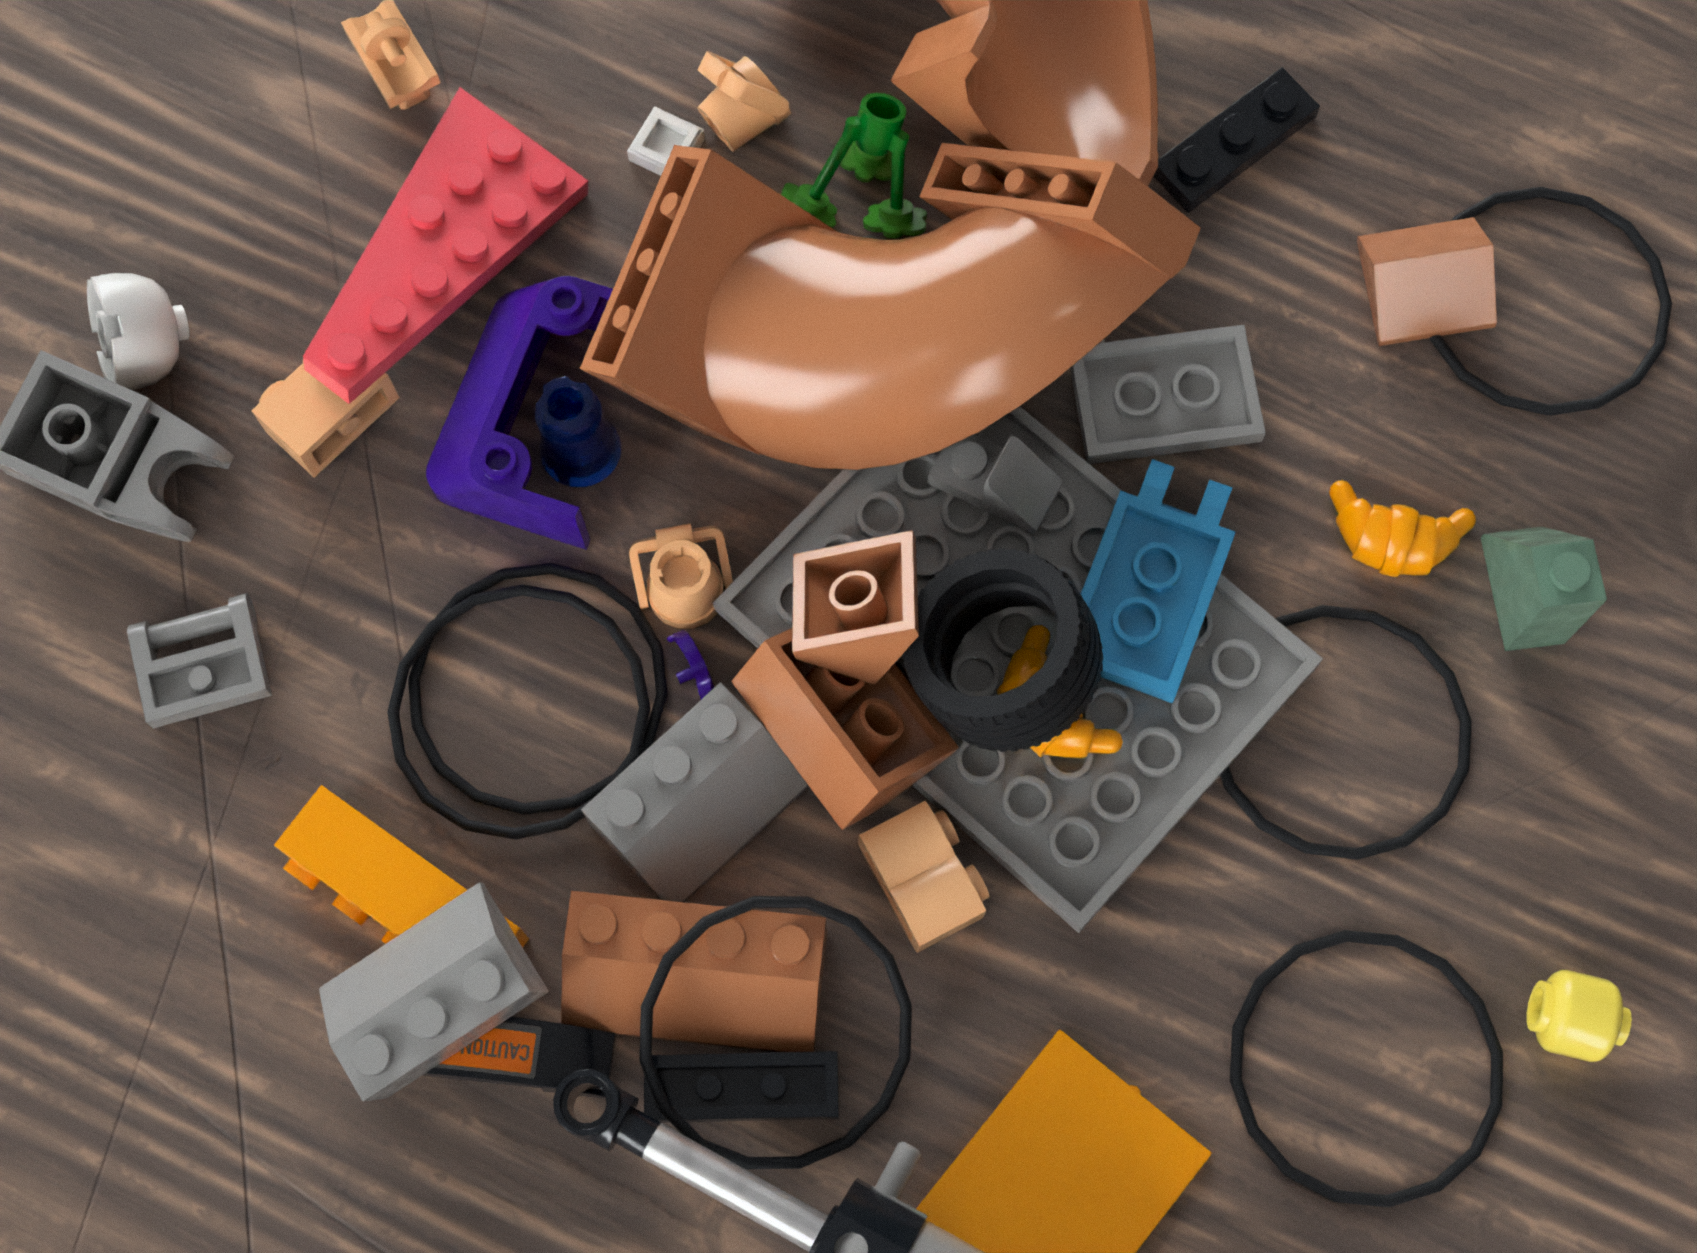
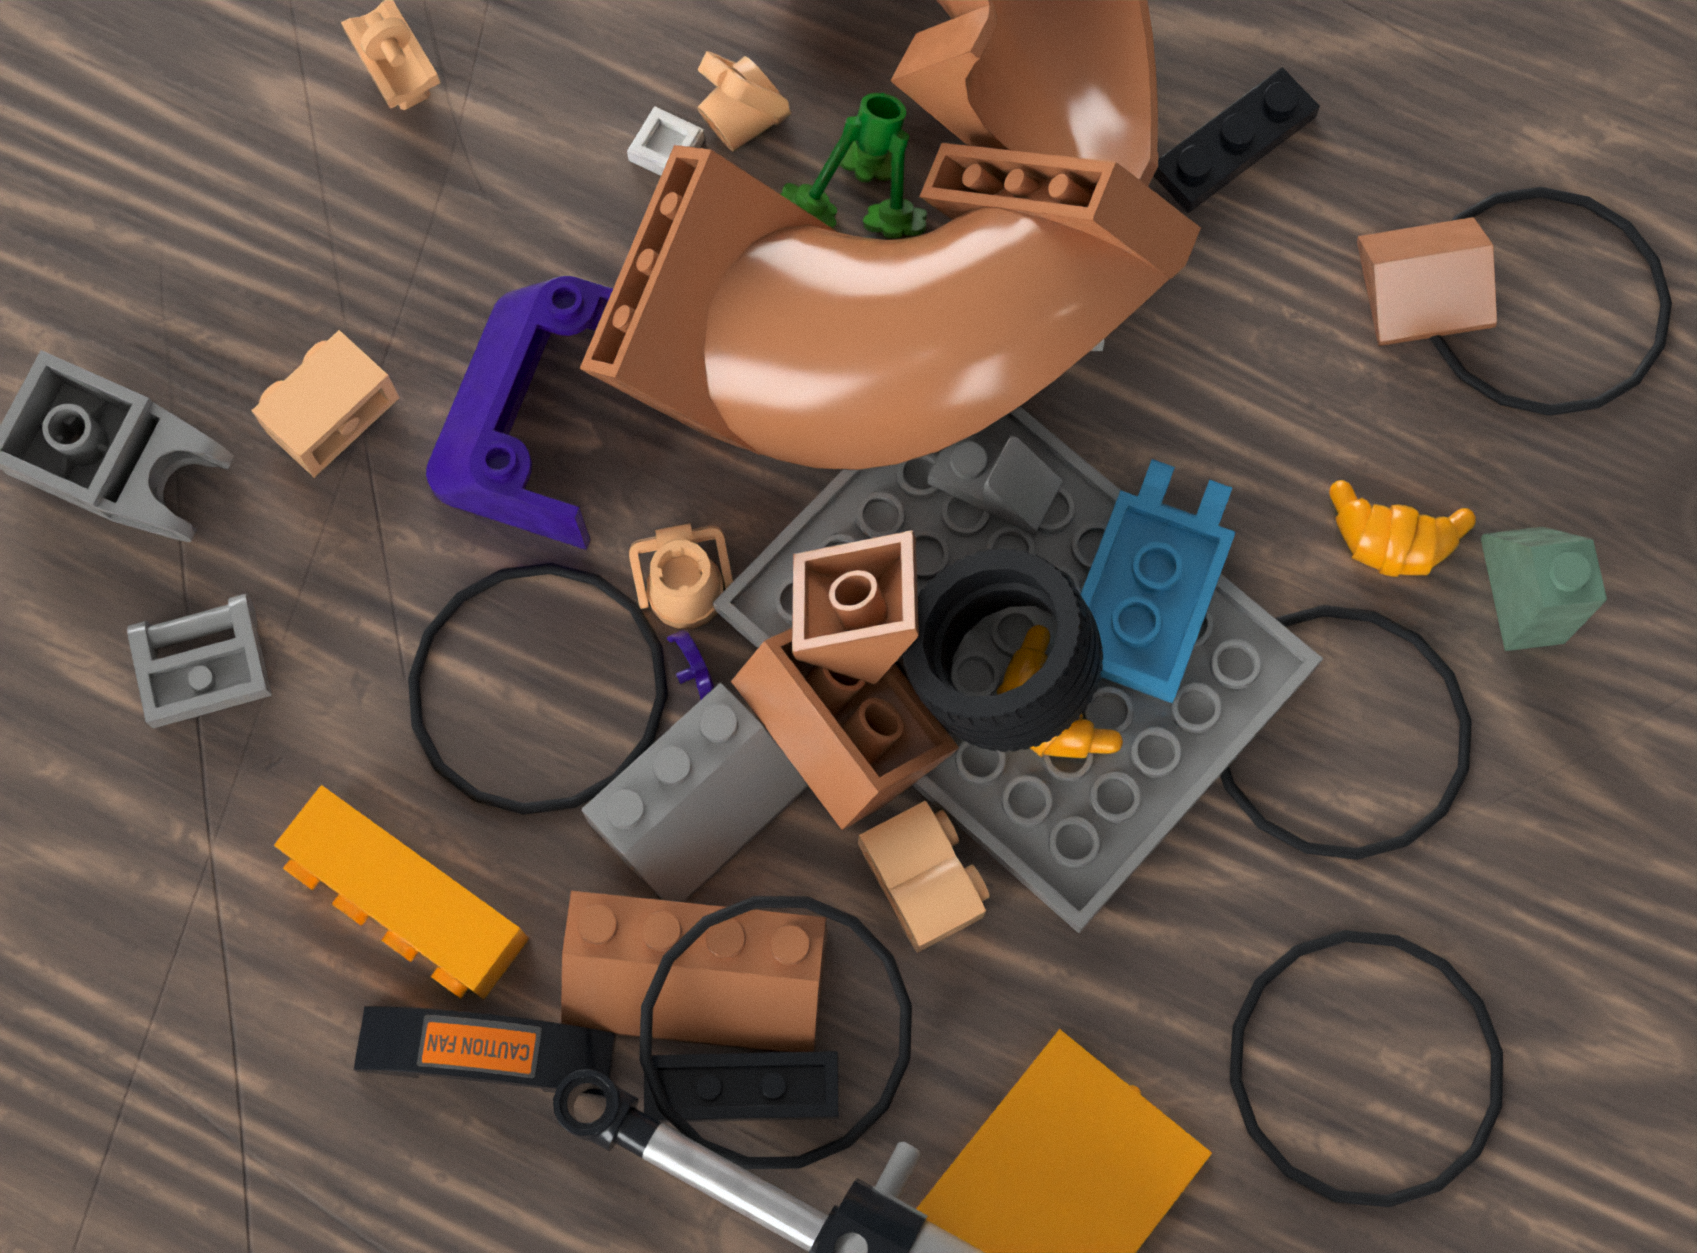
(135, 328): white cylinder -> none
(427, 994): light grey slope -> none
(453, 226): coral wing -> none
(456, 611): black piece -> none
(576, 437): clear blue plant -> none
(1167, 395): light grey plate -> none
(1578, 1015): light yellow head -> none

